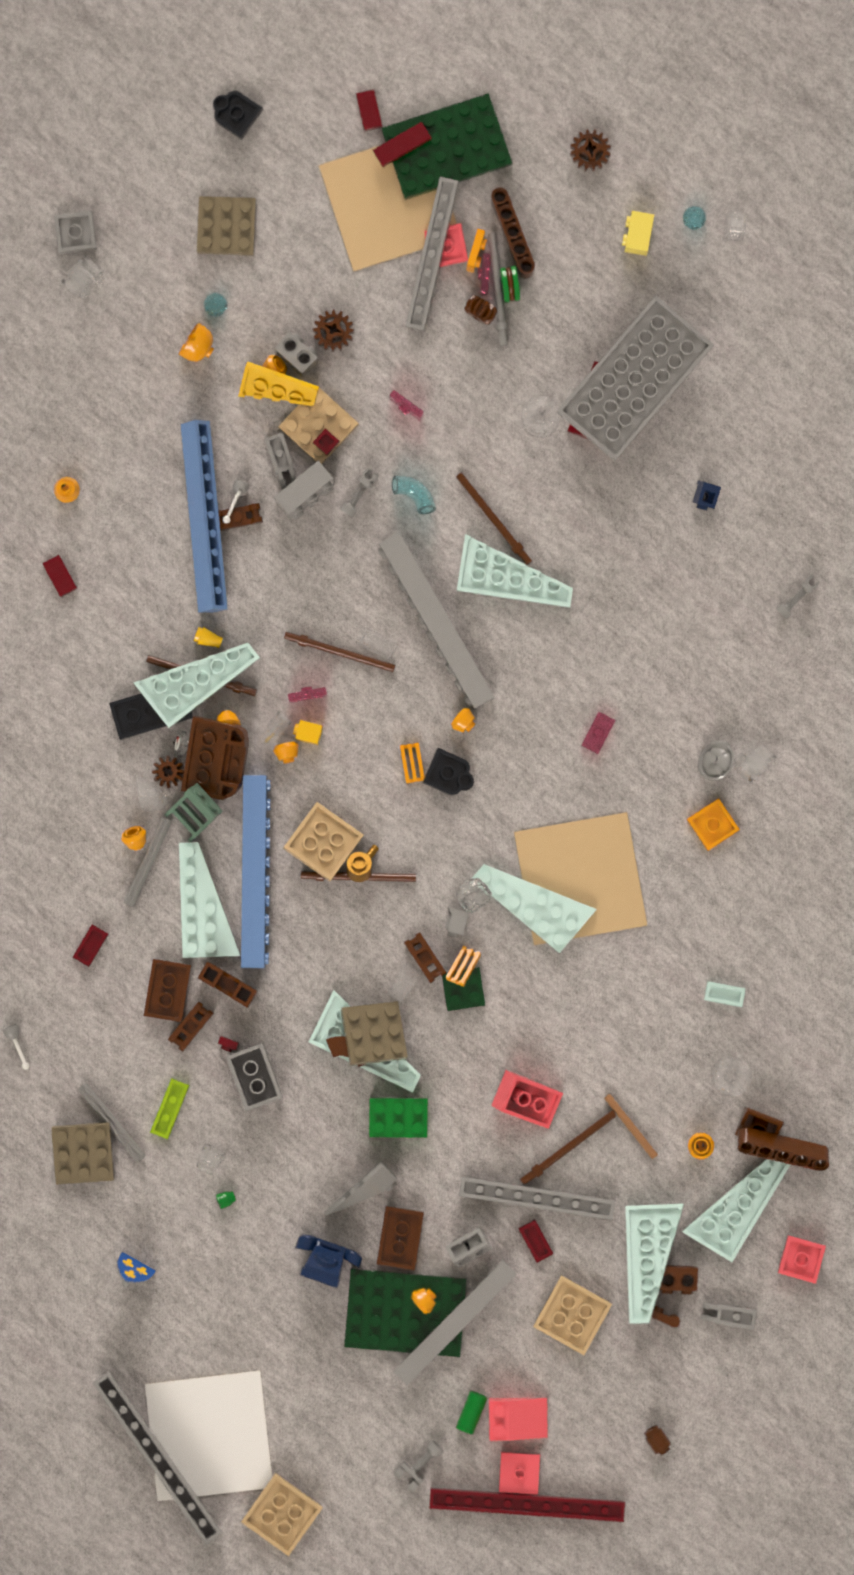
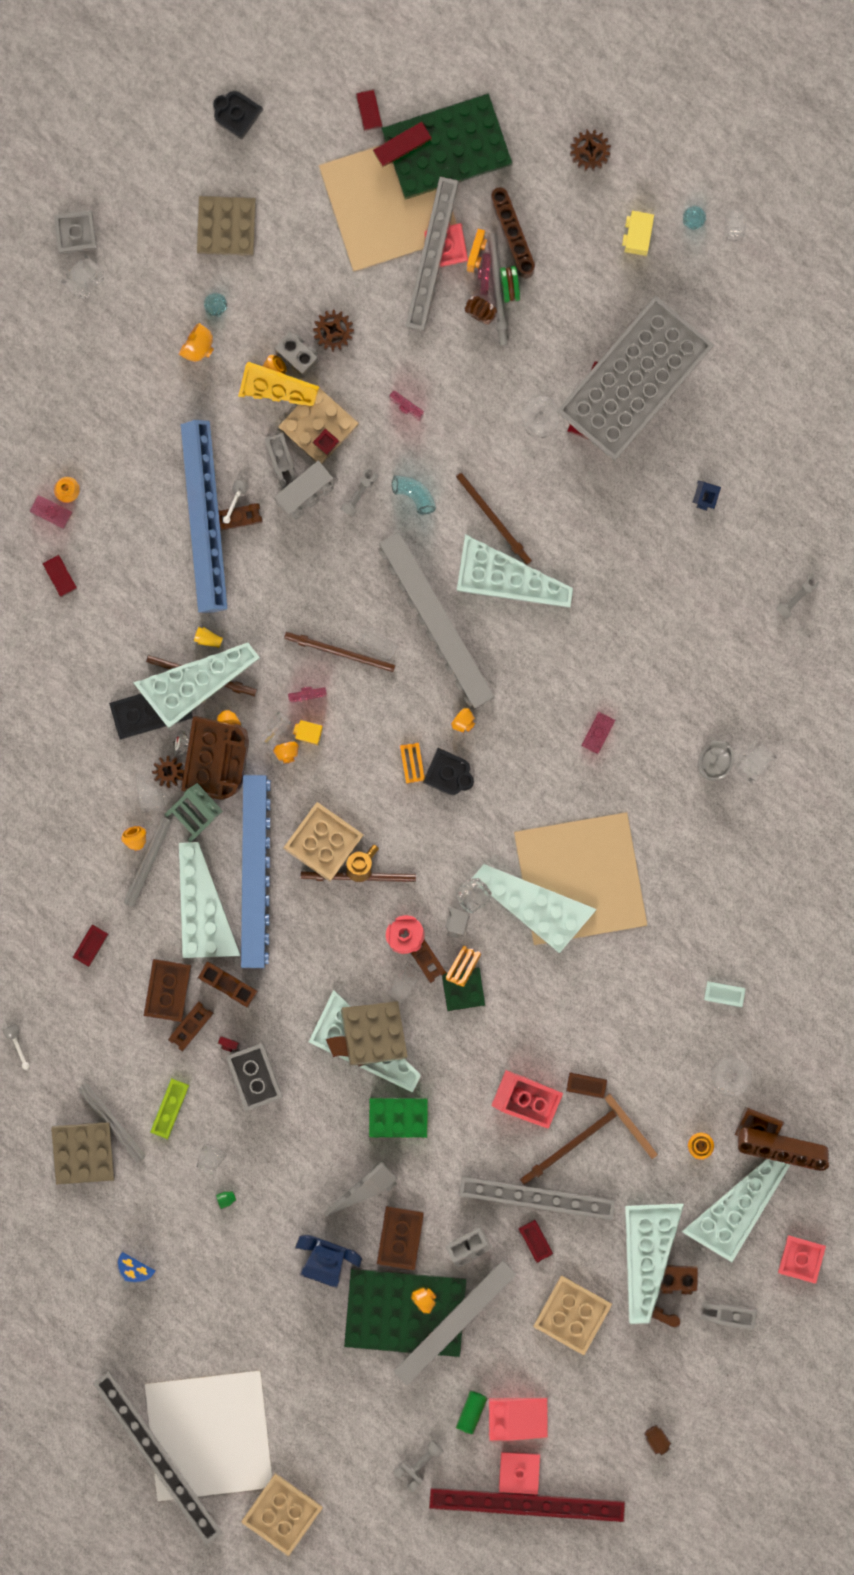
(51, 512): none -> clear pink plate
(412, 942): none -> coral plate
(586, 1085): none -> reddish brown tile
(713, 824): light orange tile -> none

